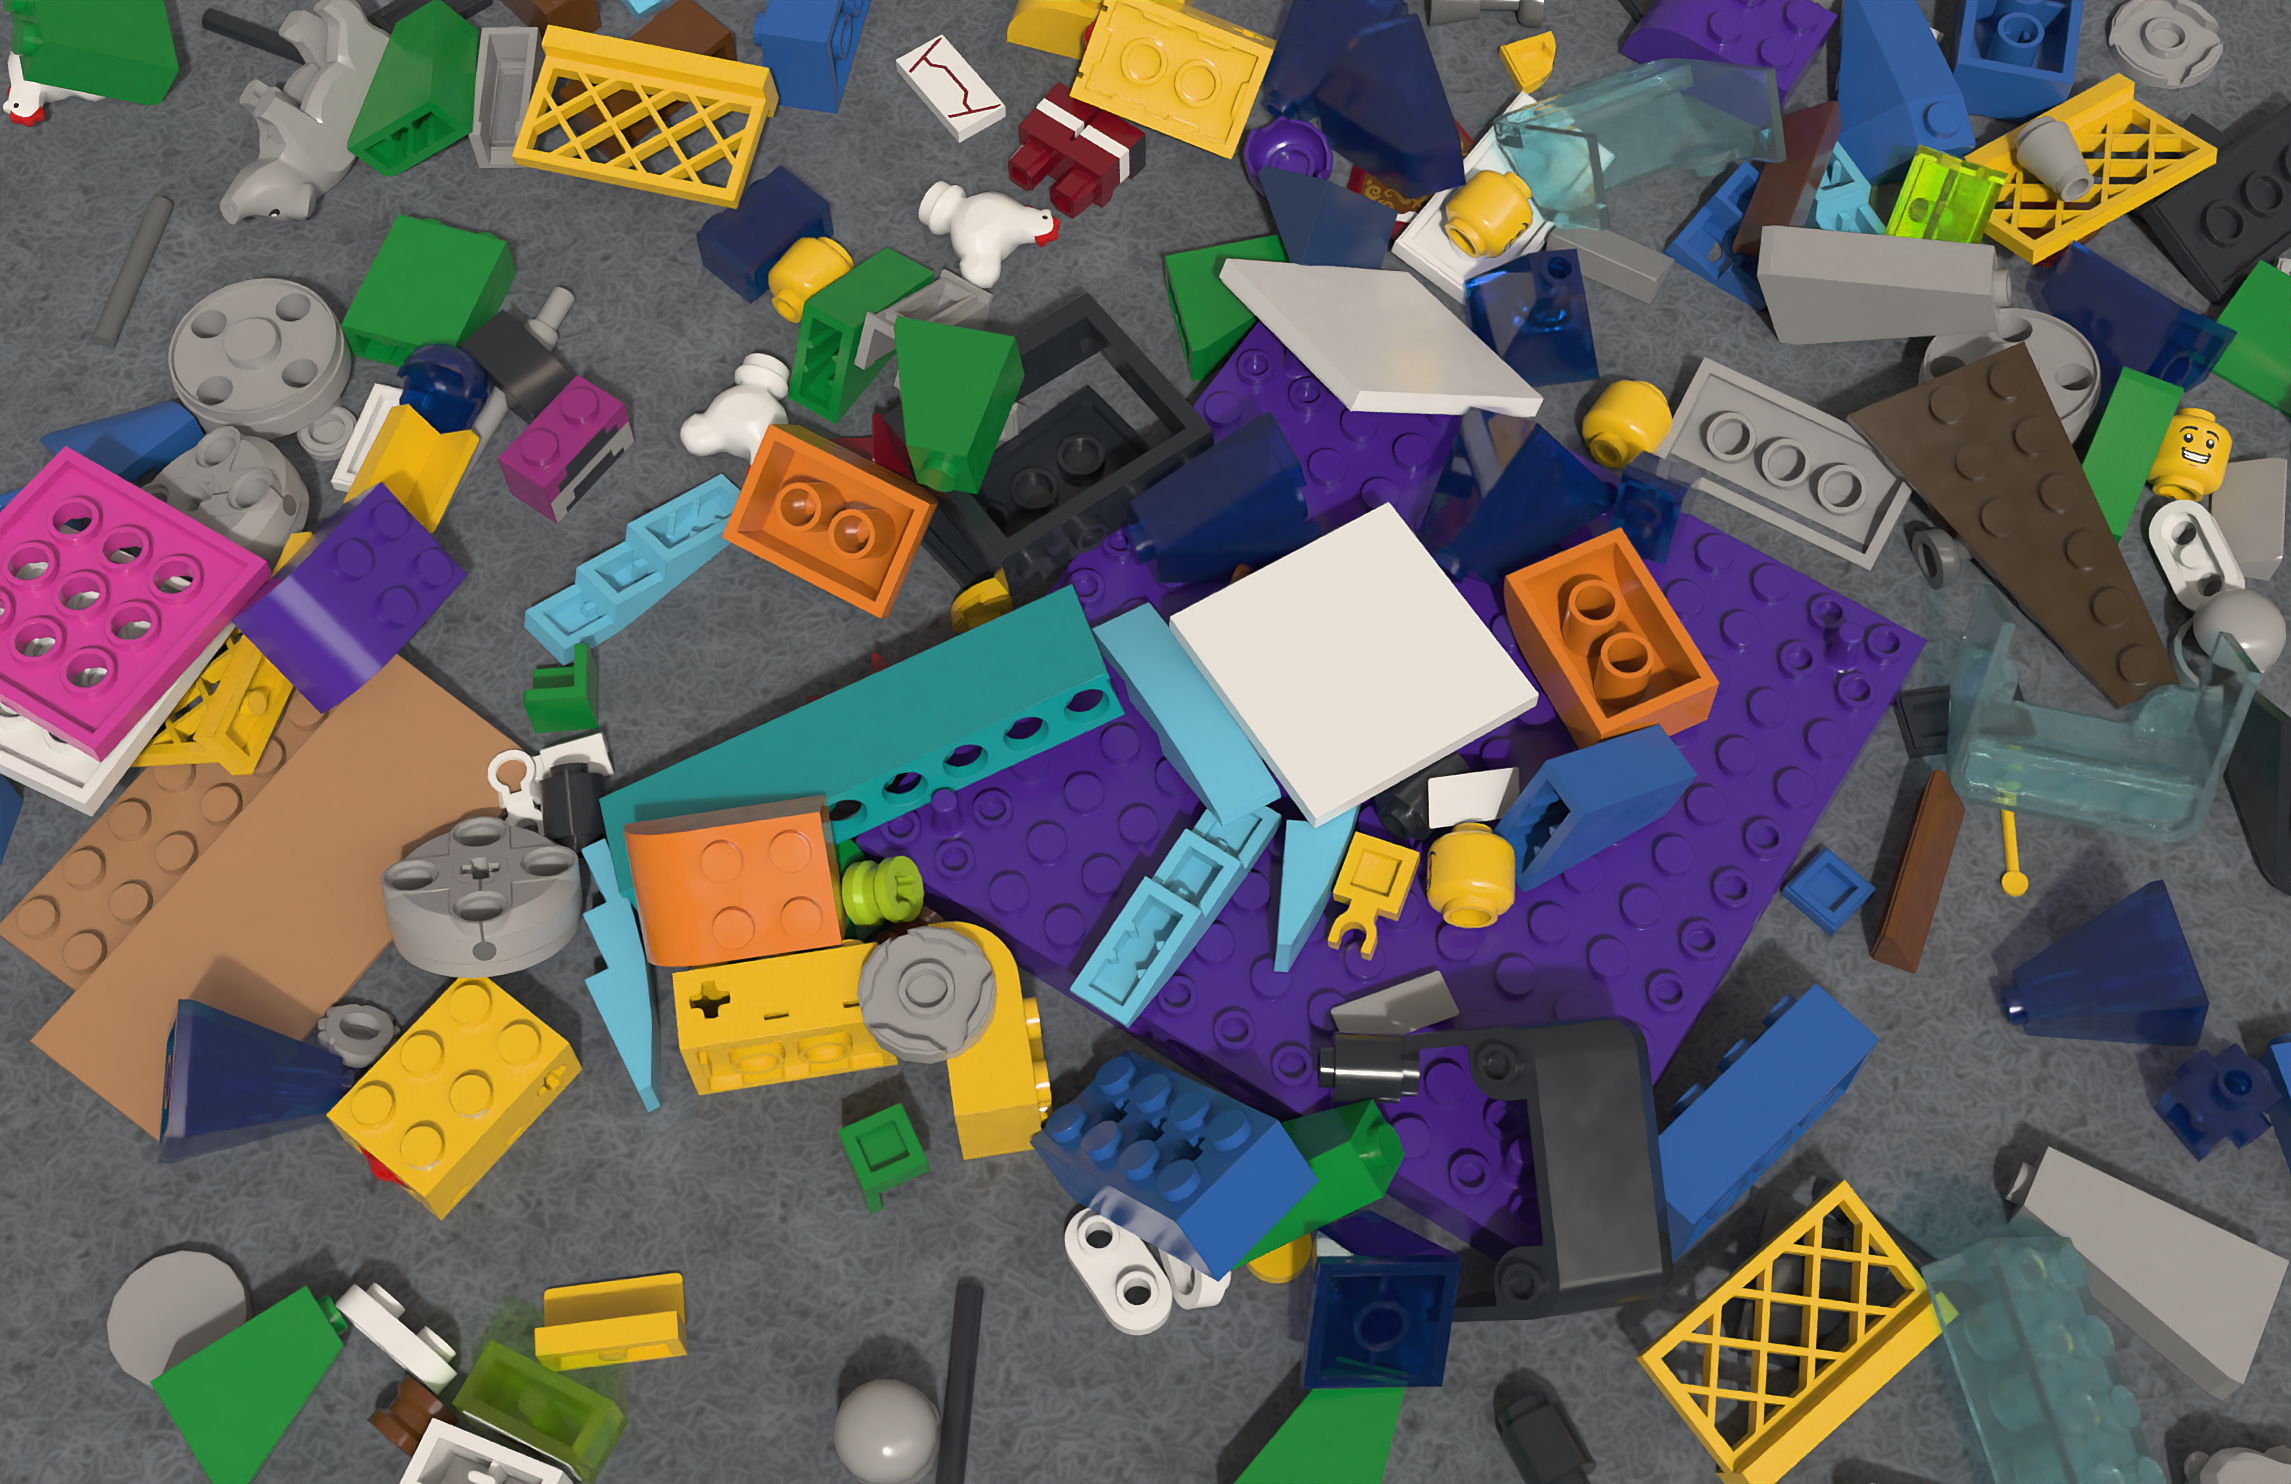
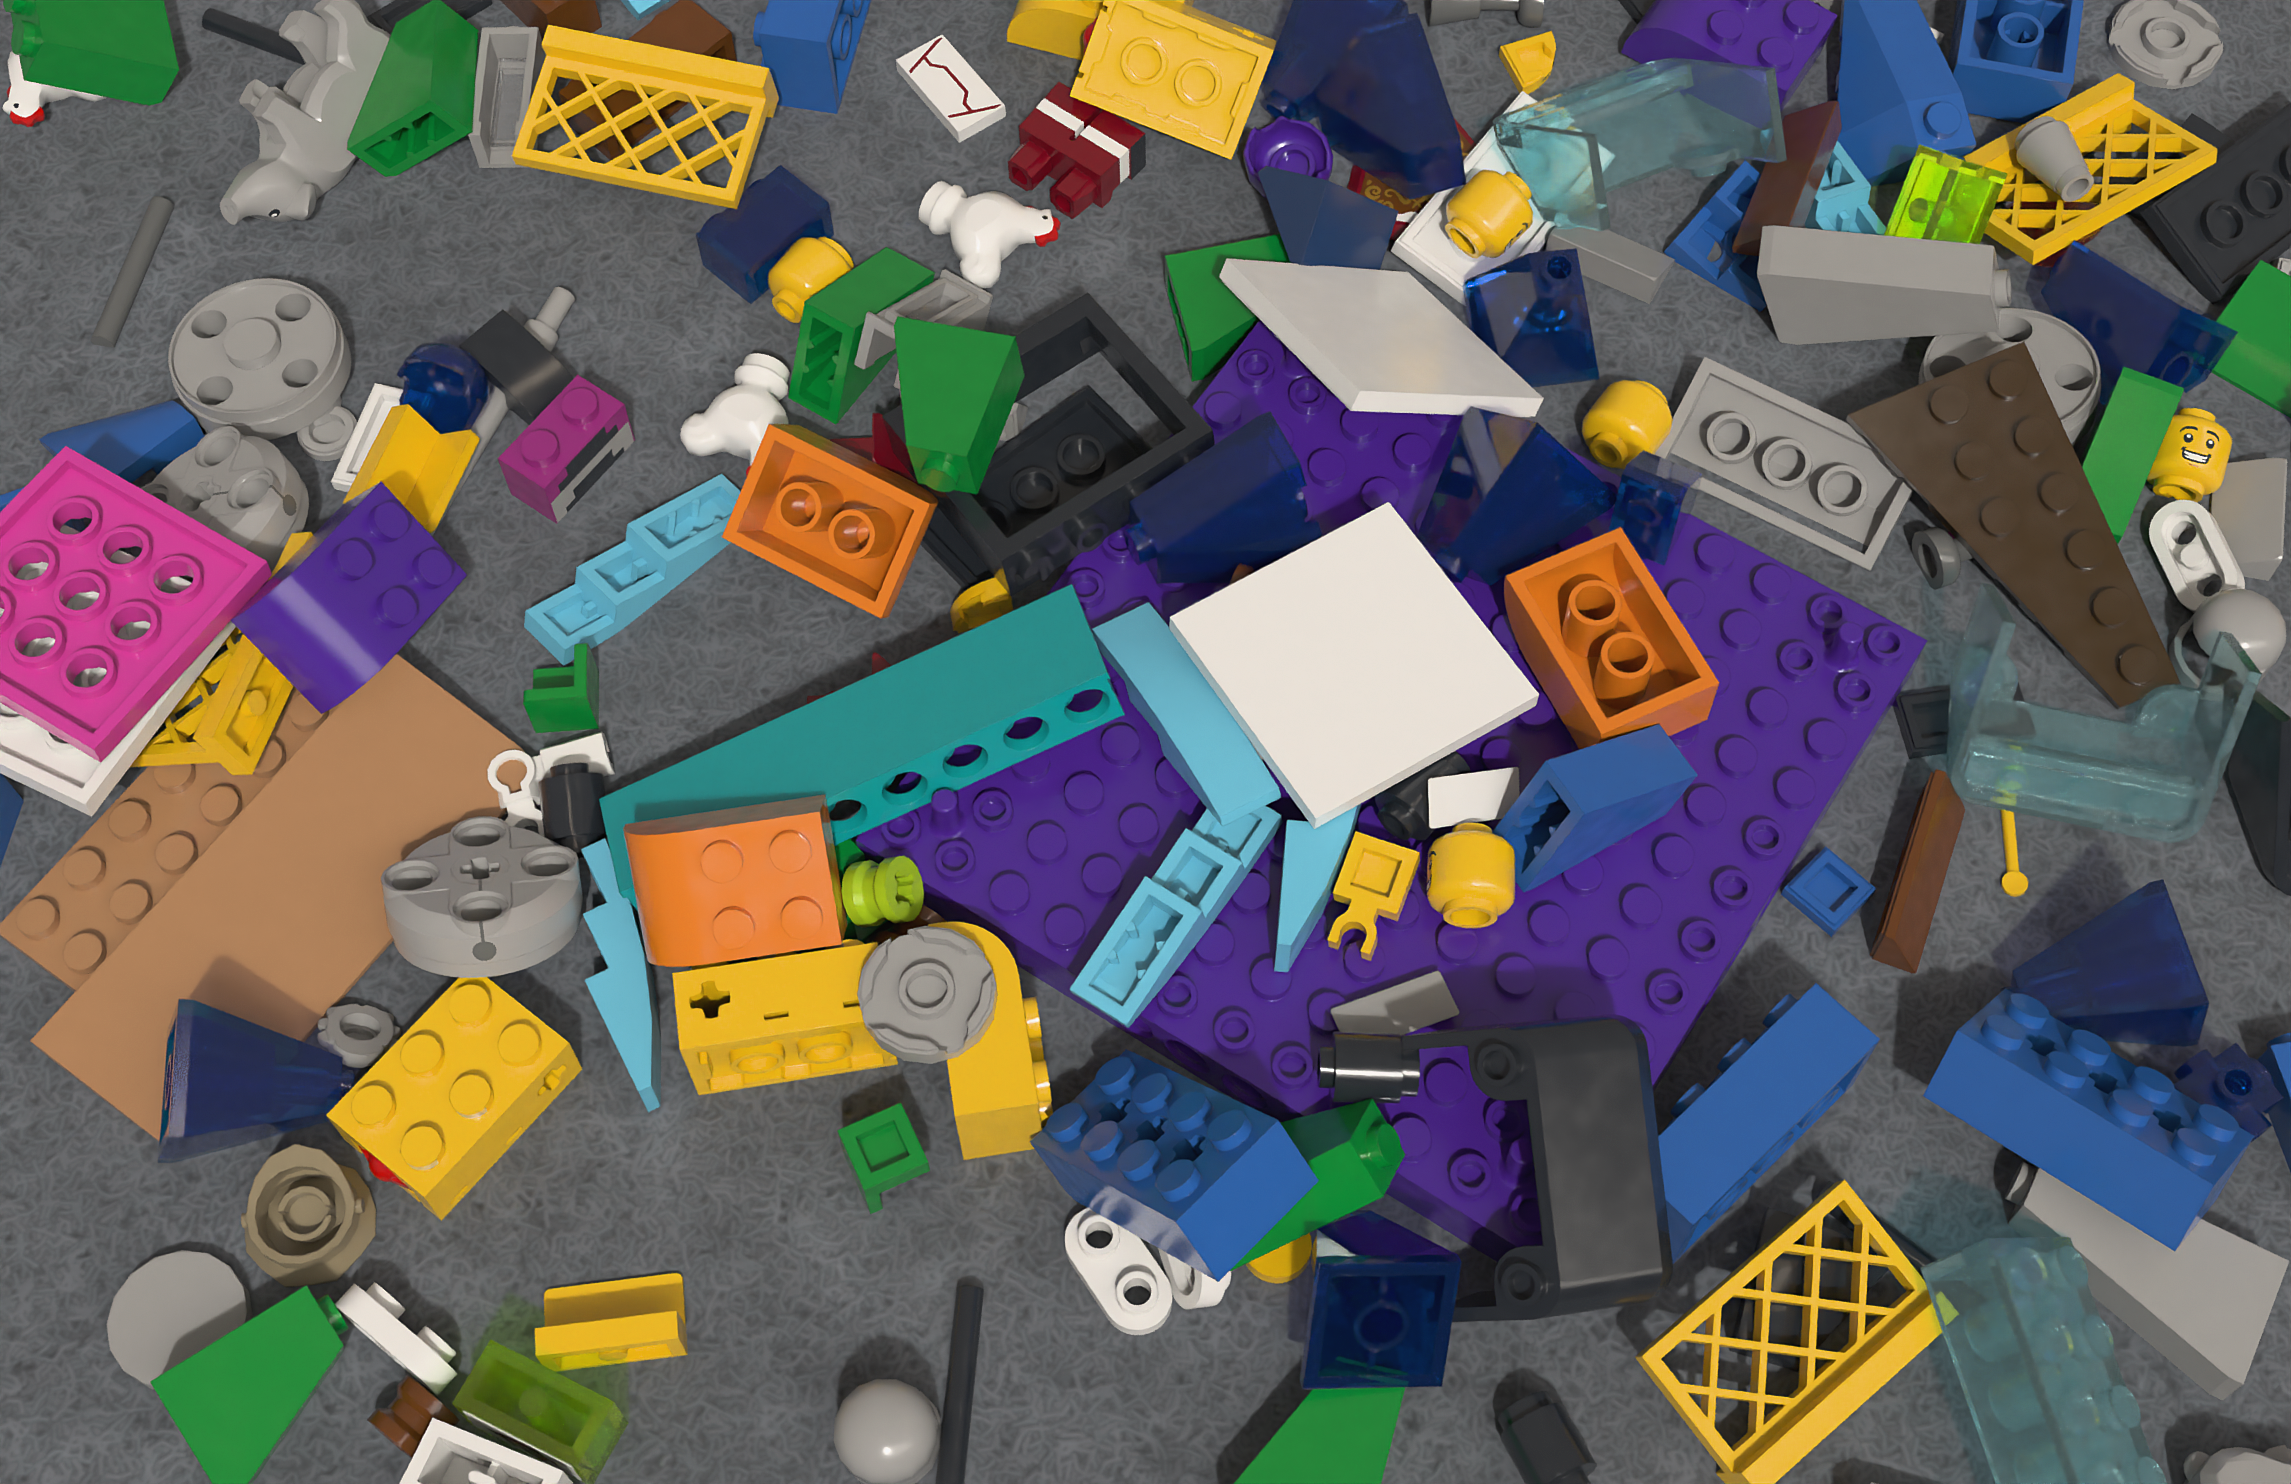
(291, 1206): none -> dark tan hat
(426, 289): green brick -> none
(2089, 1116): none -> blue brick

